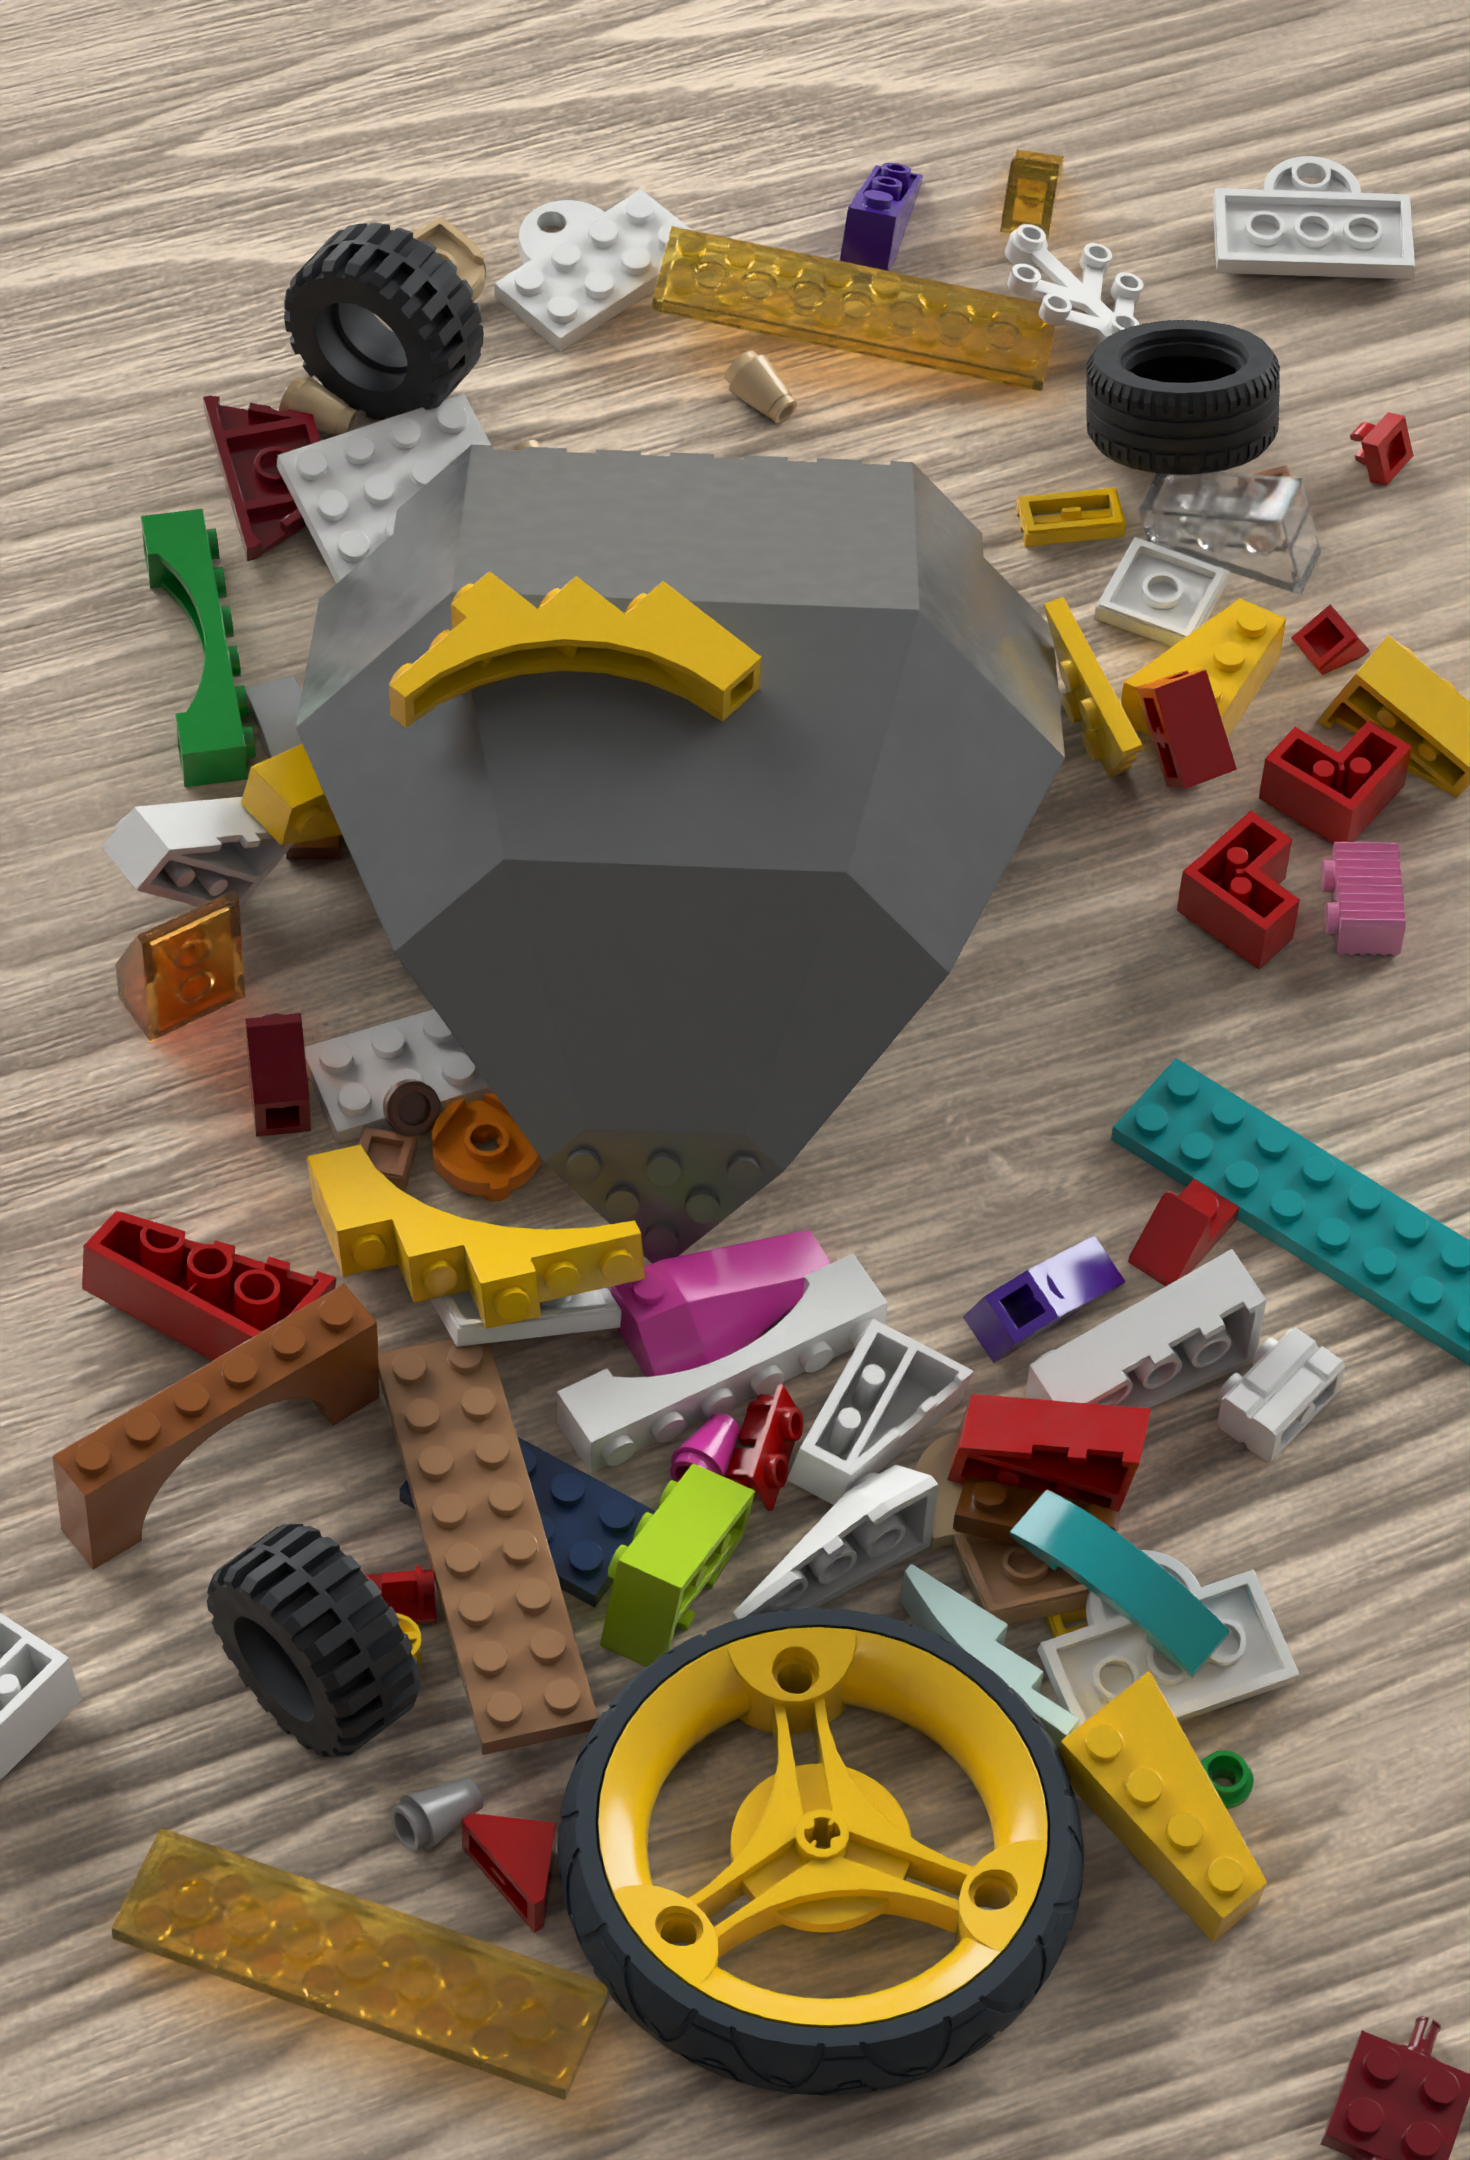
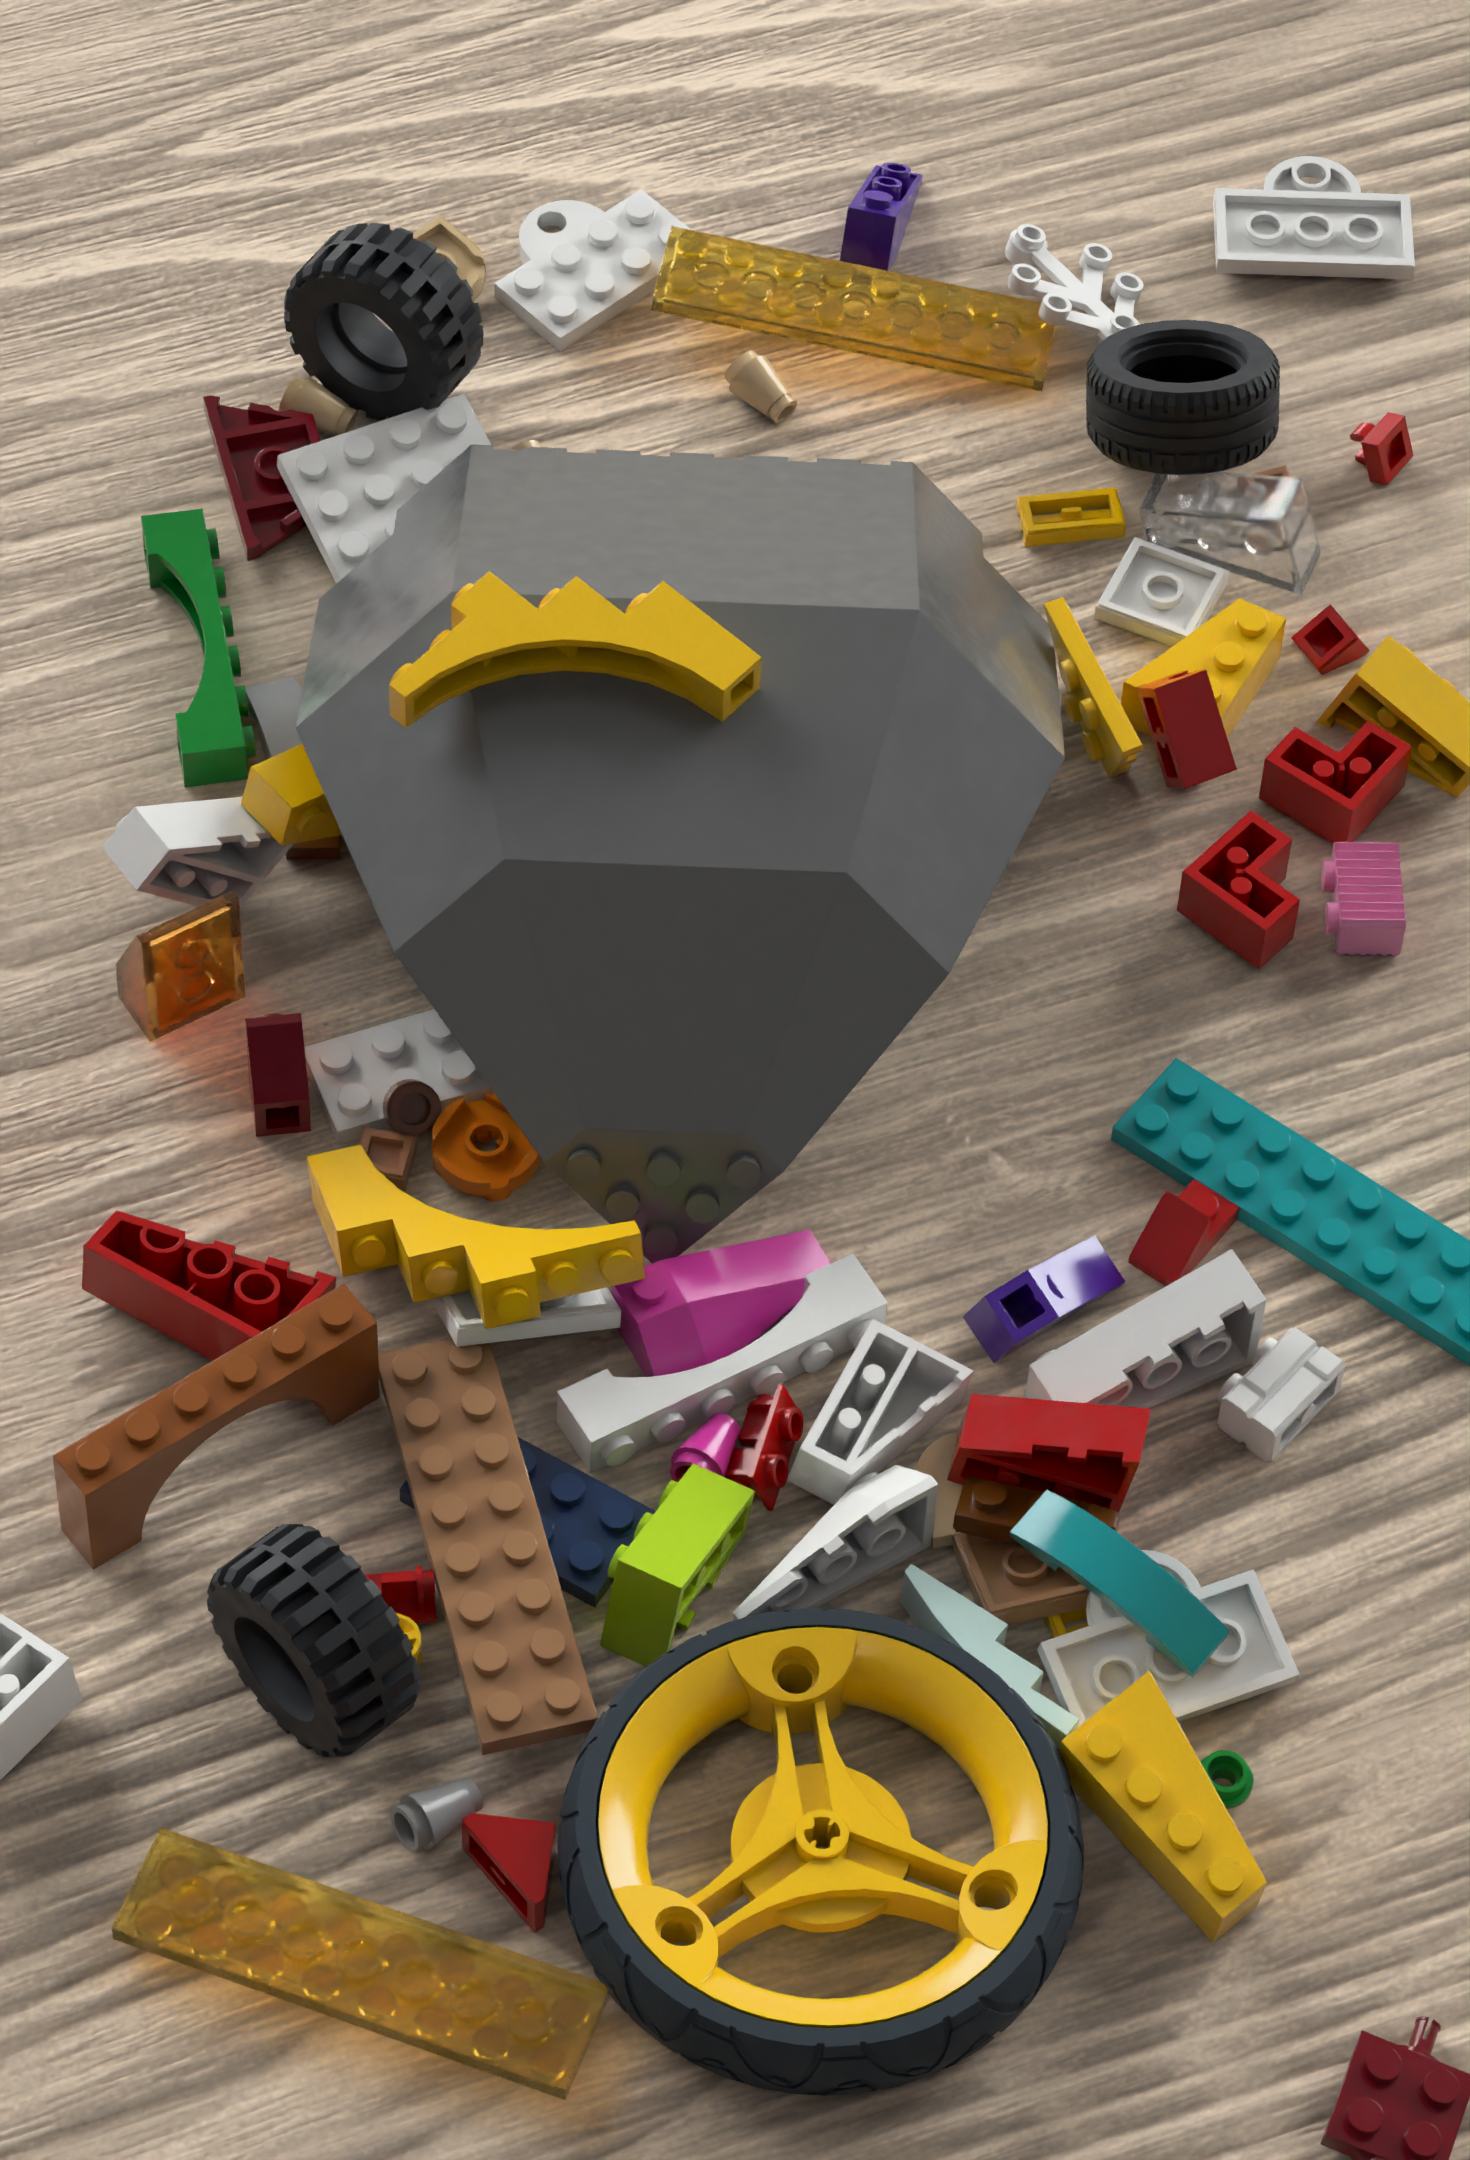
(1032, 190): clear yellow slope -> none

